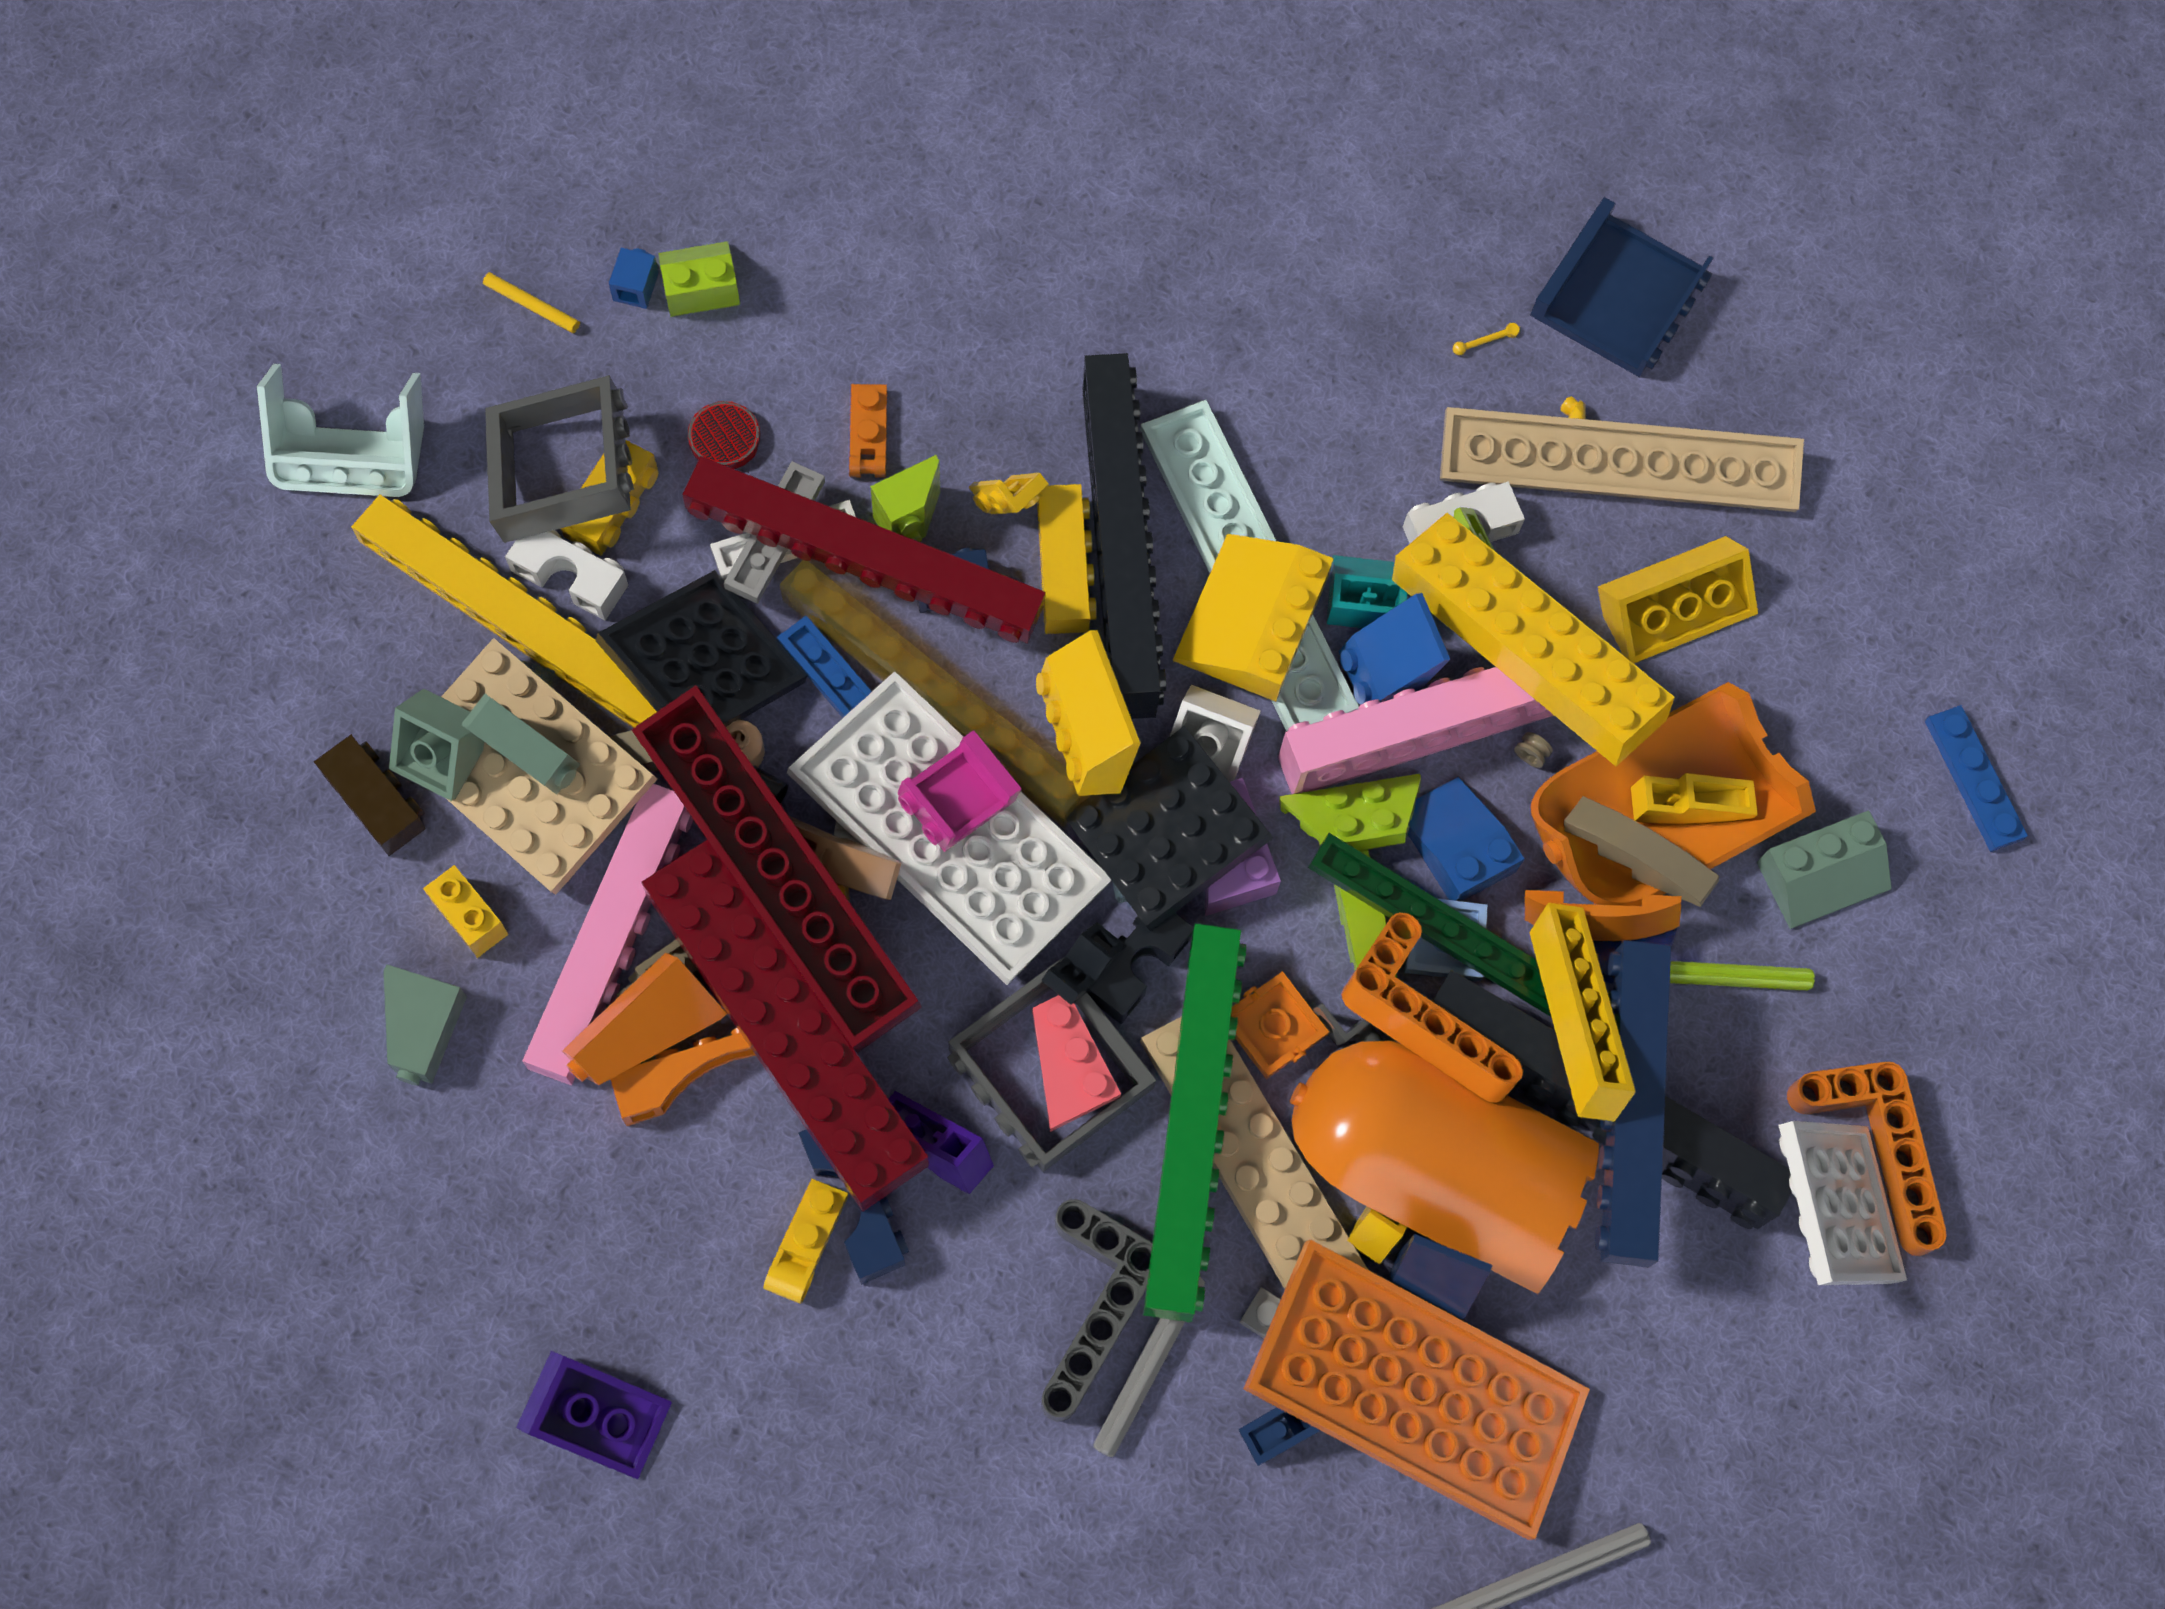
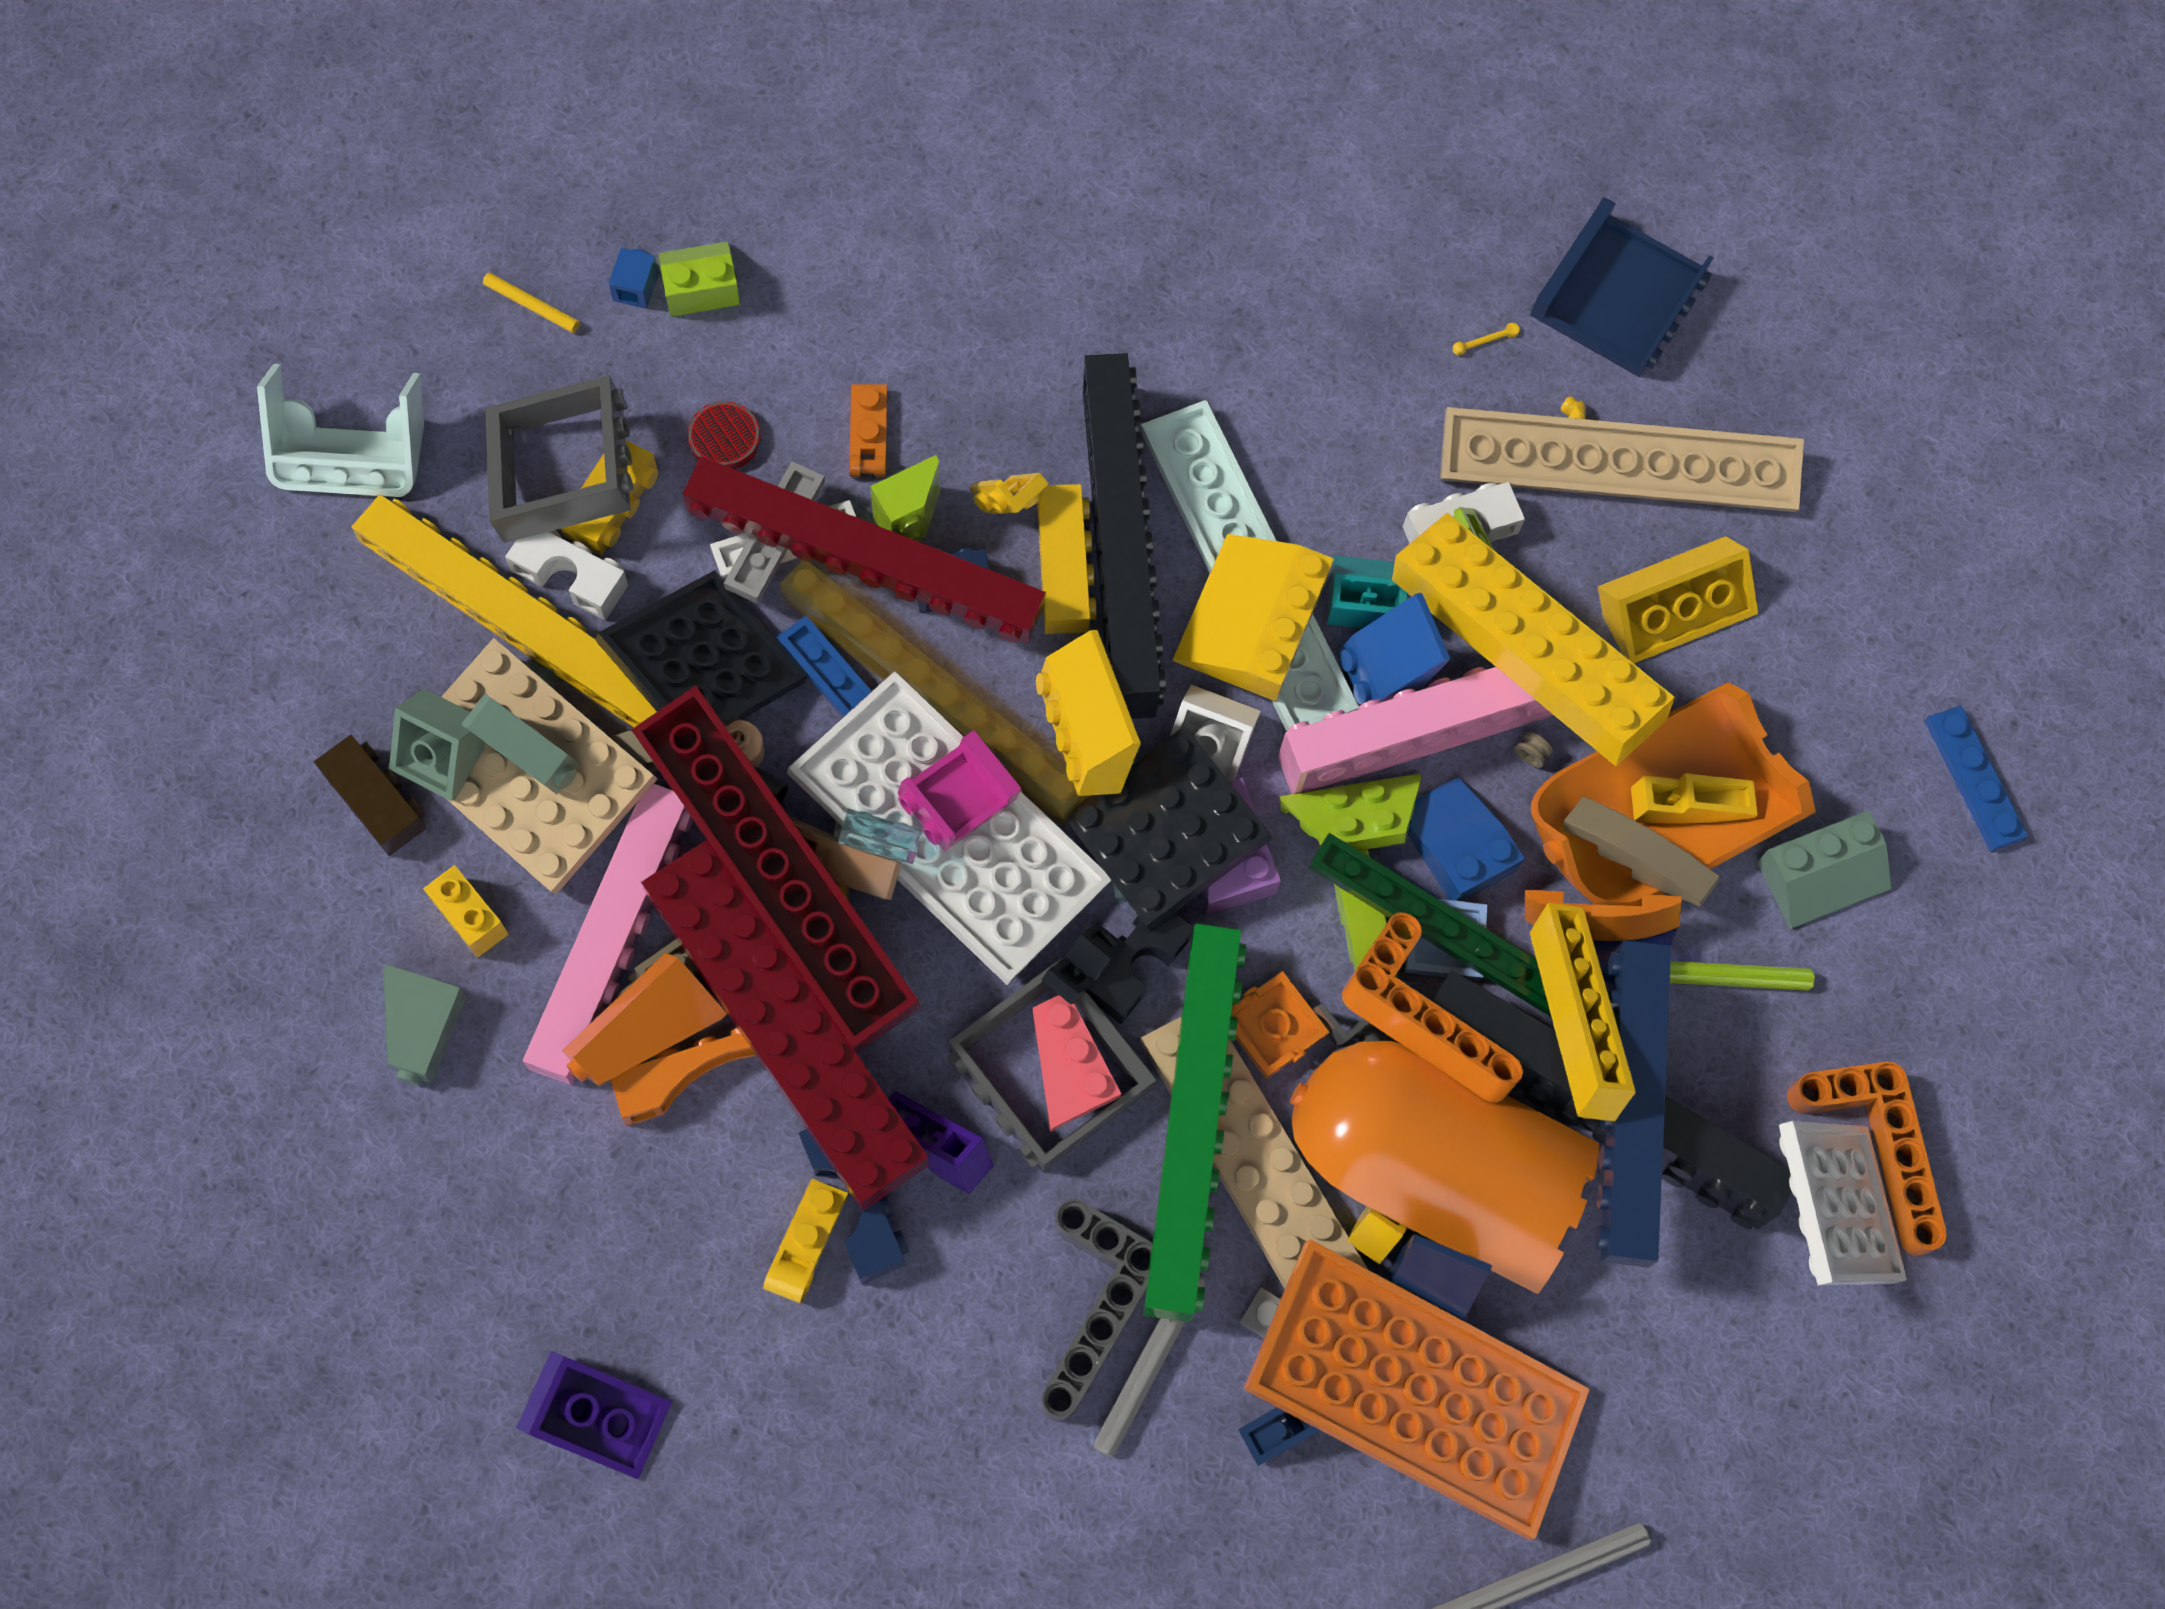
(880, 836): none -> clear light blue plate

